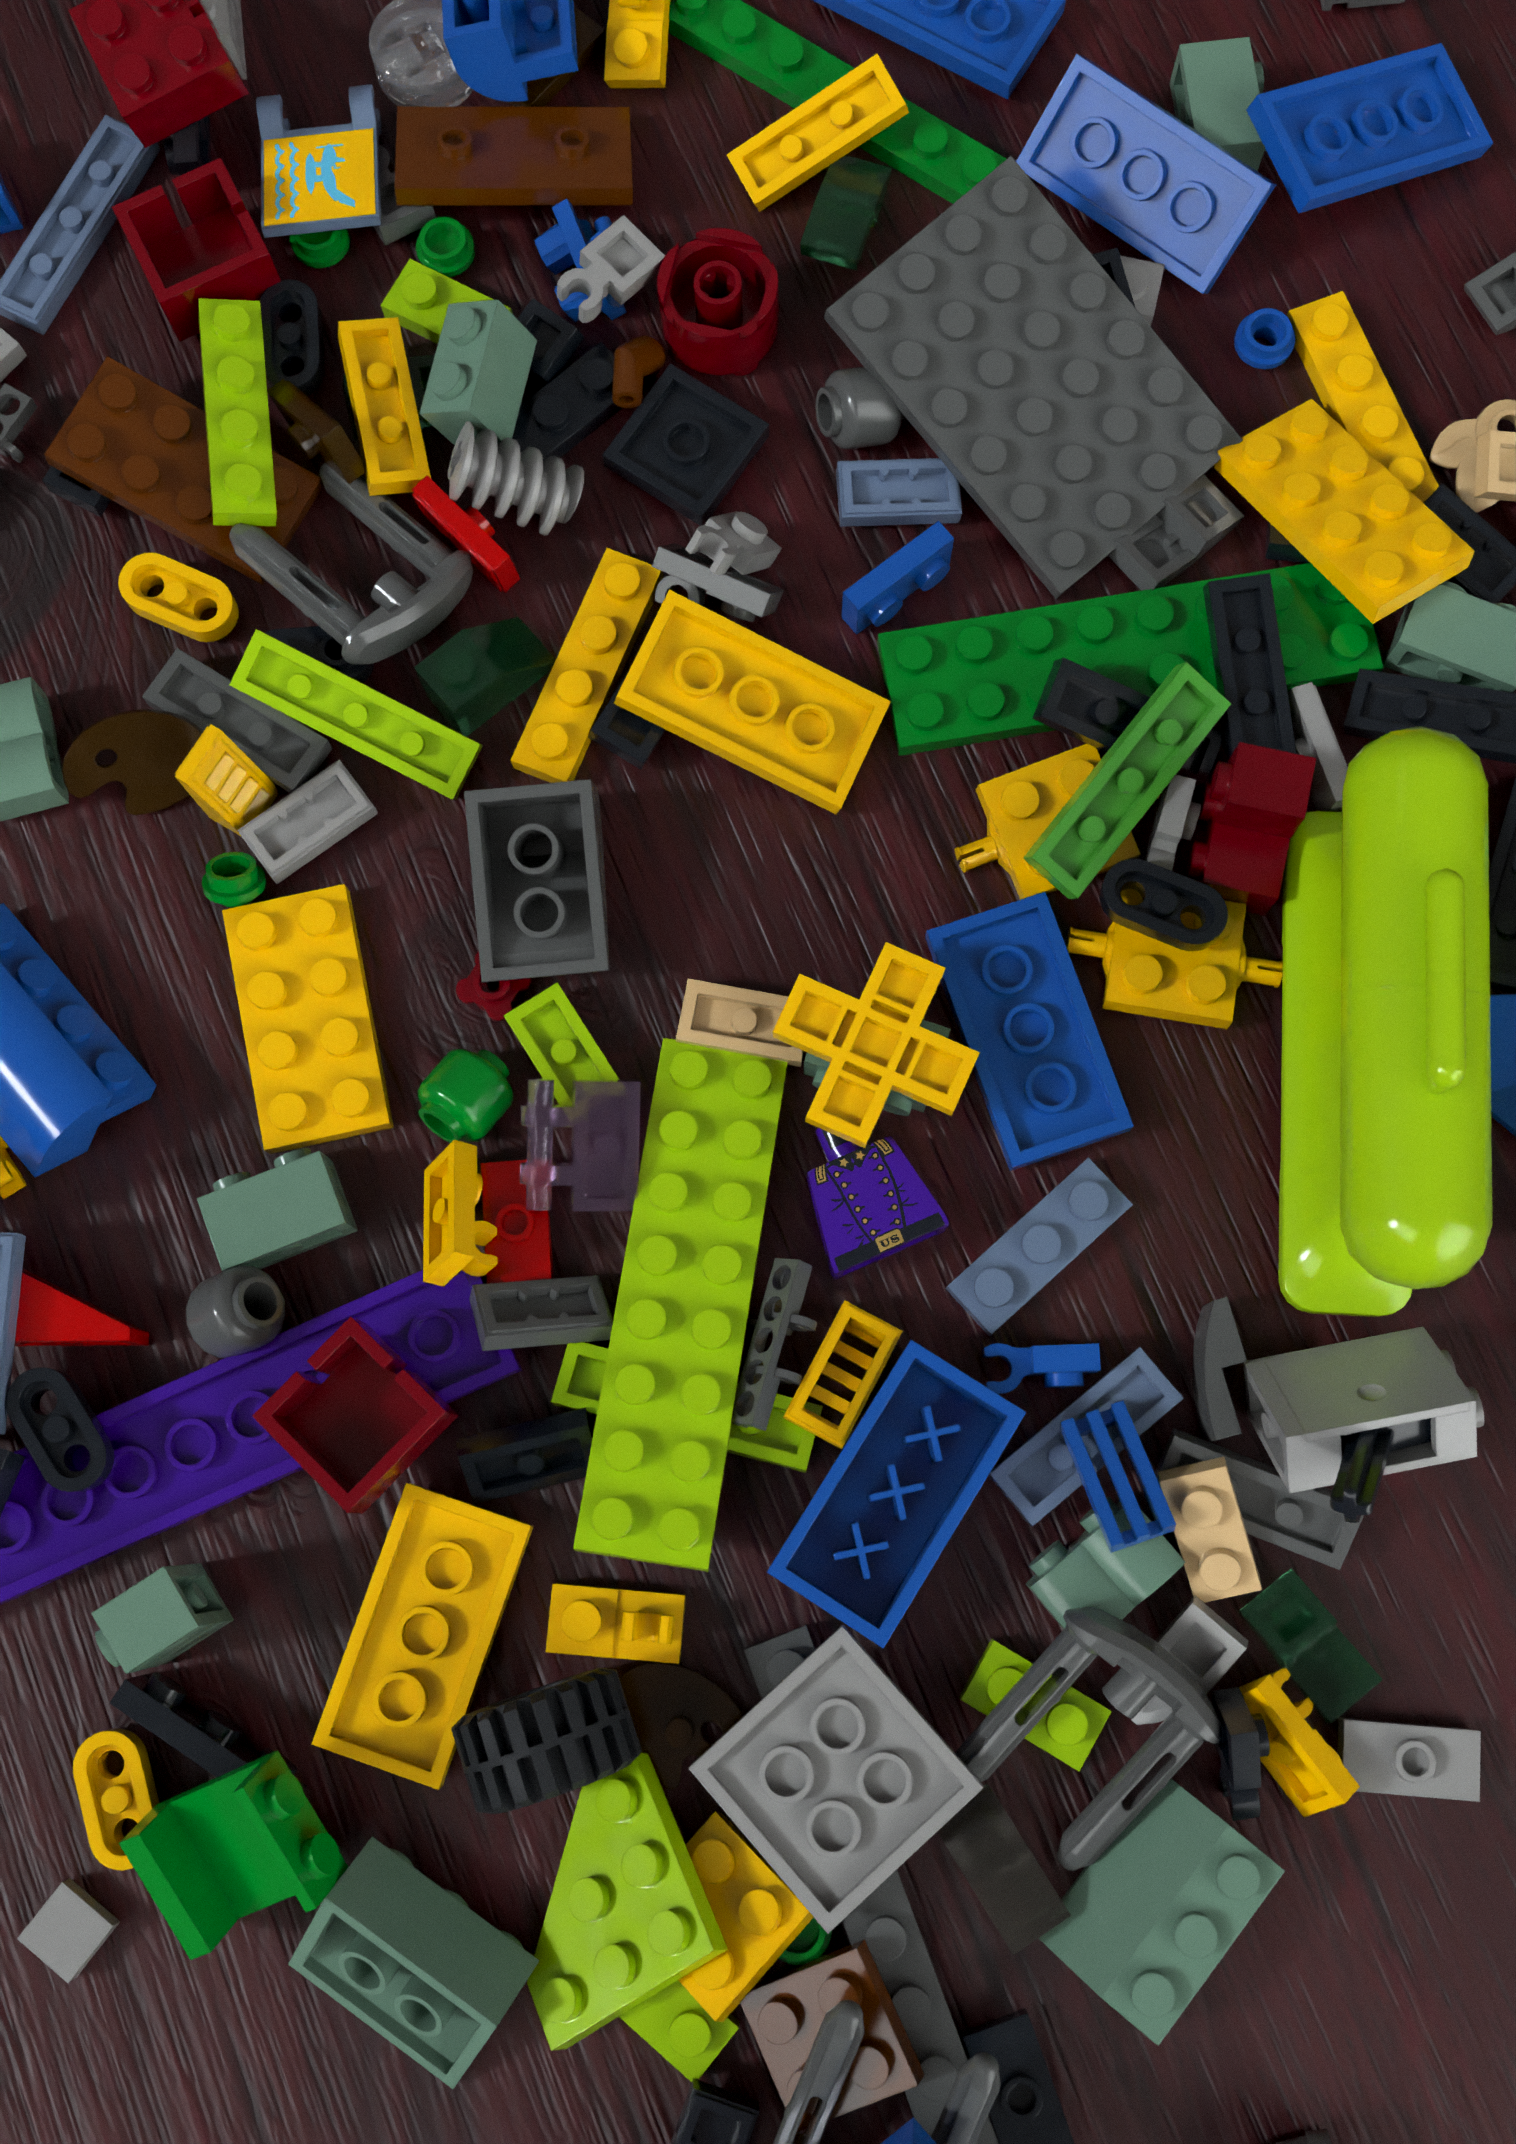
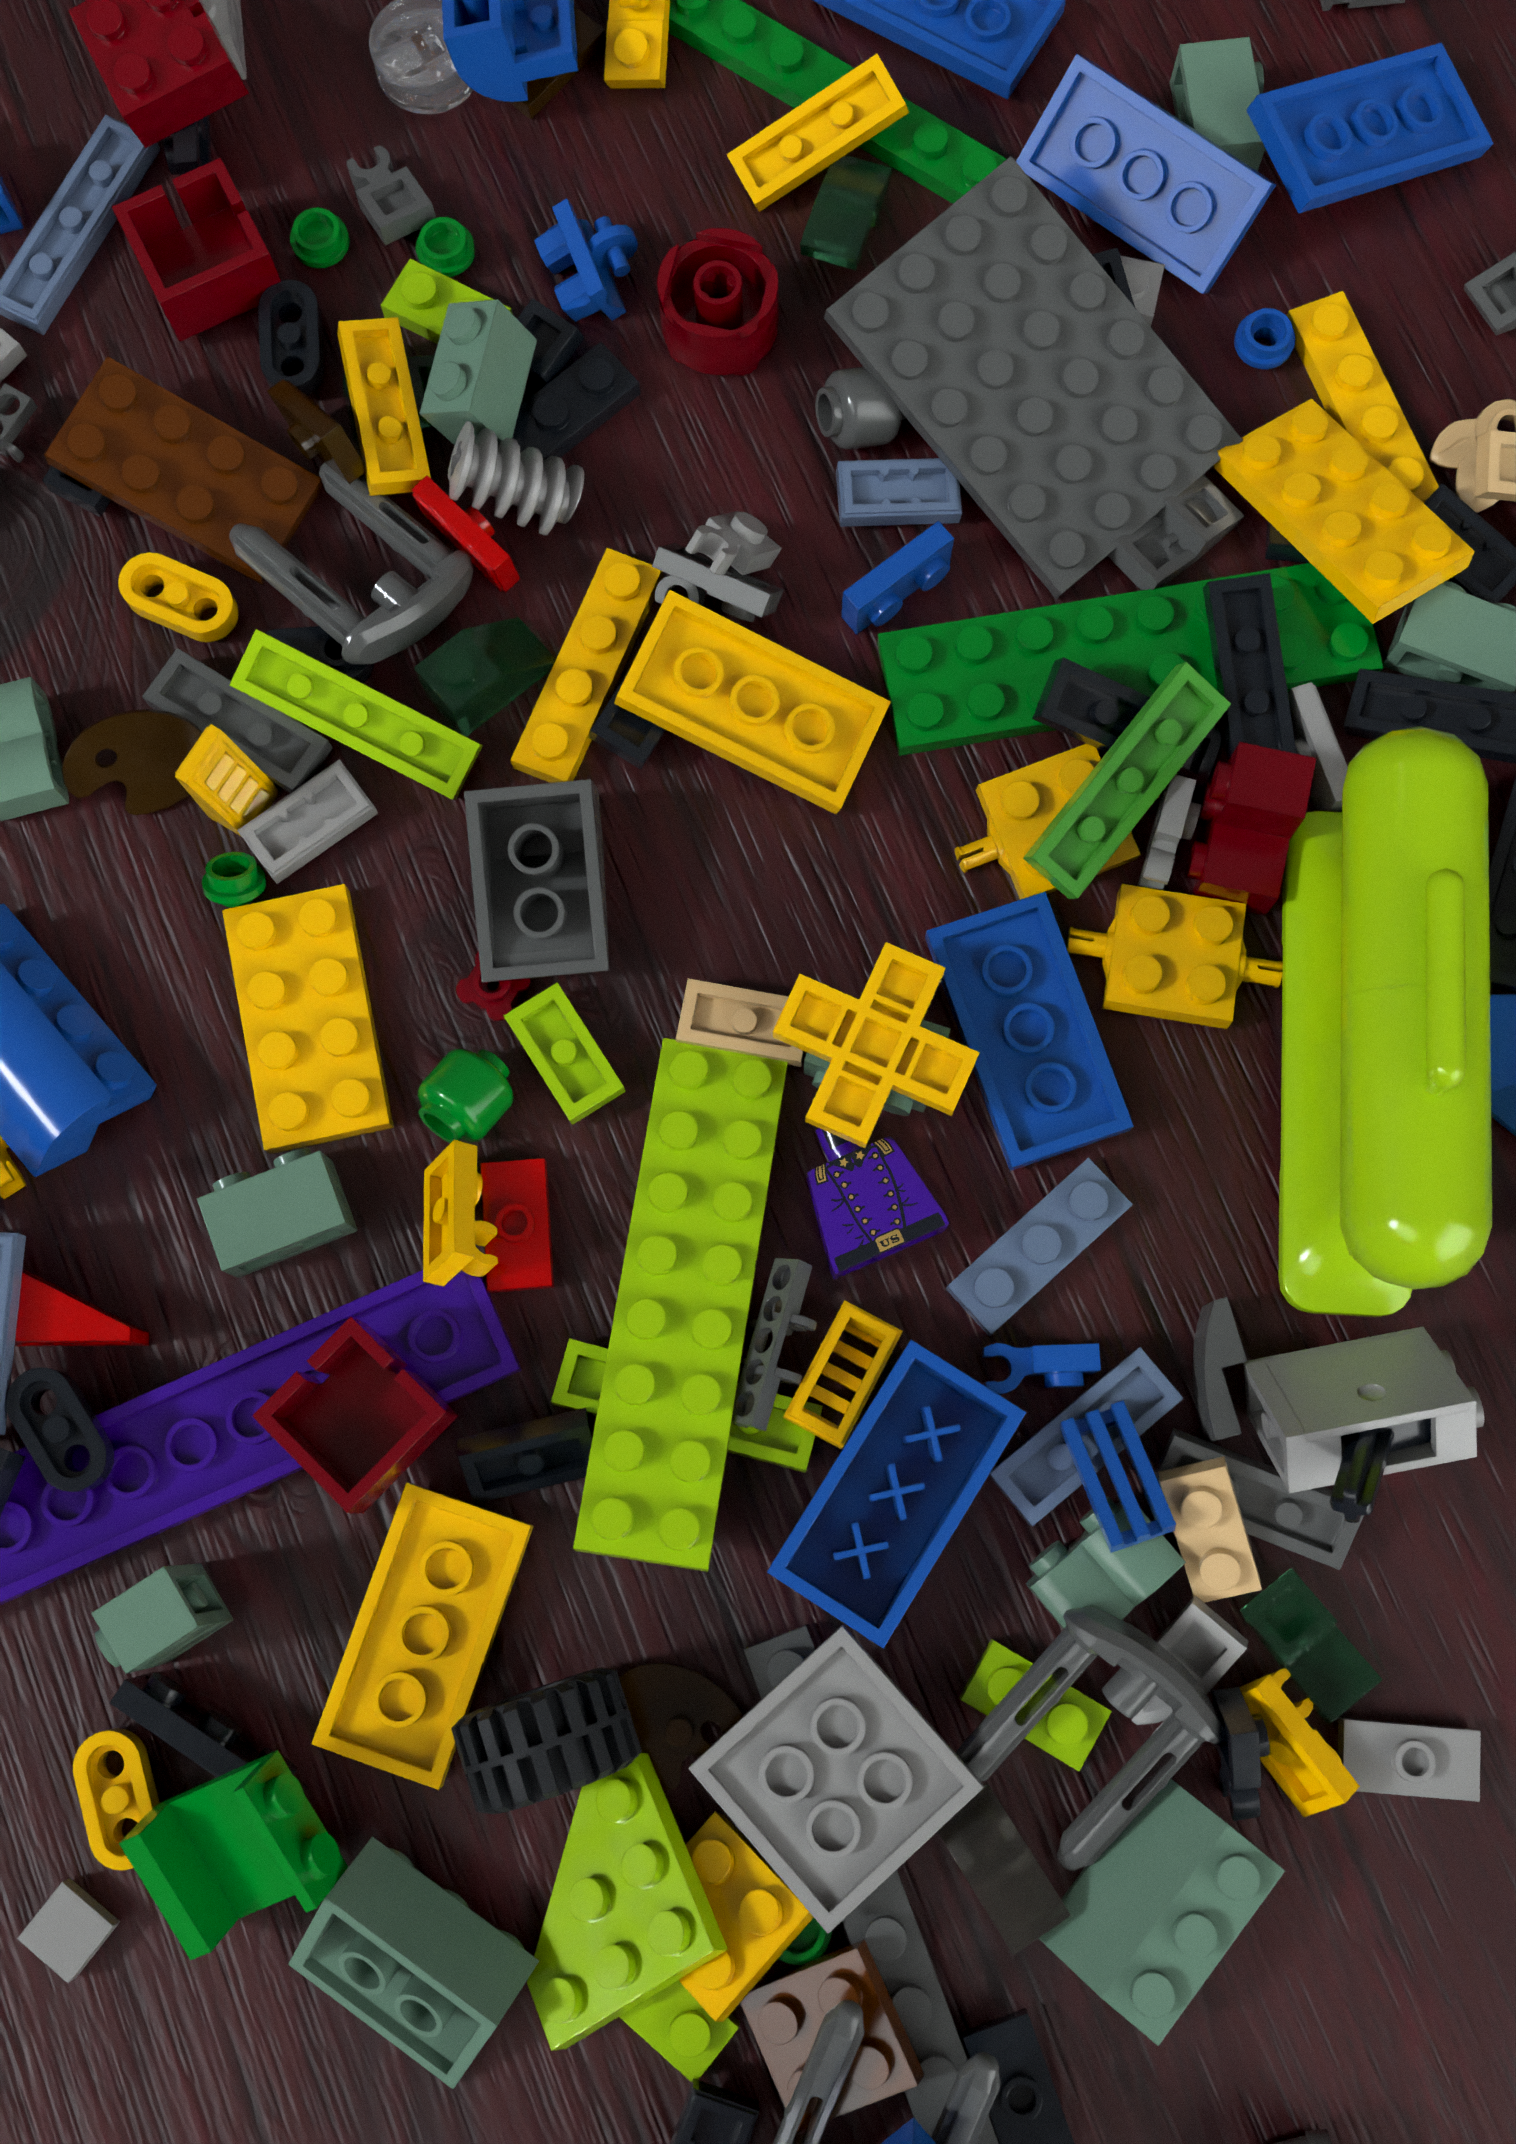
(235, 1312): dark grey head -> none
(237, 413): lime plate -> none
(320, 174): flag -> none
(513, 155): reddish brown plate -> none
(540, 1312): dark grey plate -> none
(603, 1144): clear purple plate -> none
(613, 264): light grey plate -> none
(615, 1623): yellow plate -> none
(631, 363): reddish brown arm -> none
(686, 445): black plate -> none
(1163, 901): black plate -> none

